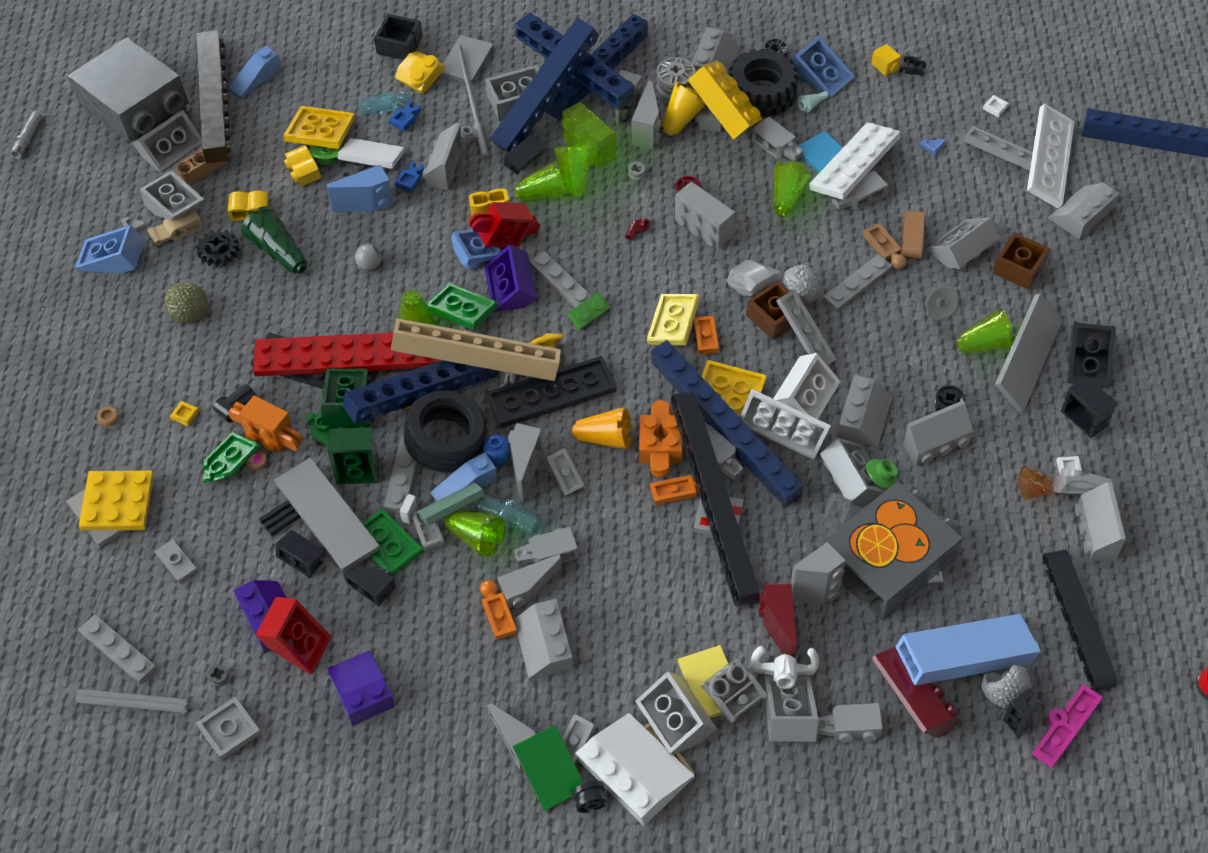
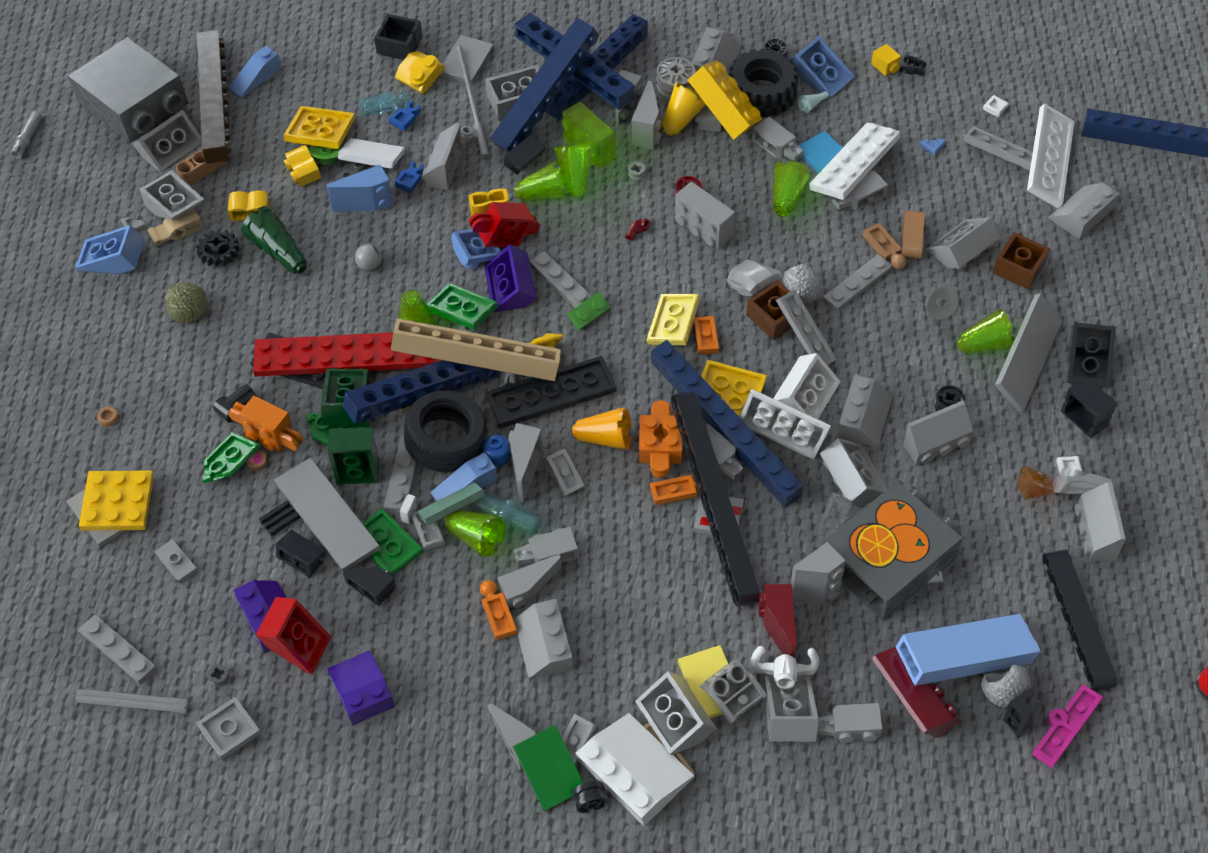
(184, 413): yellow tile -> none
(882, 472): bright green piece -> none

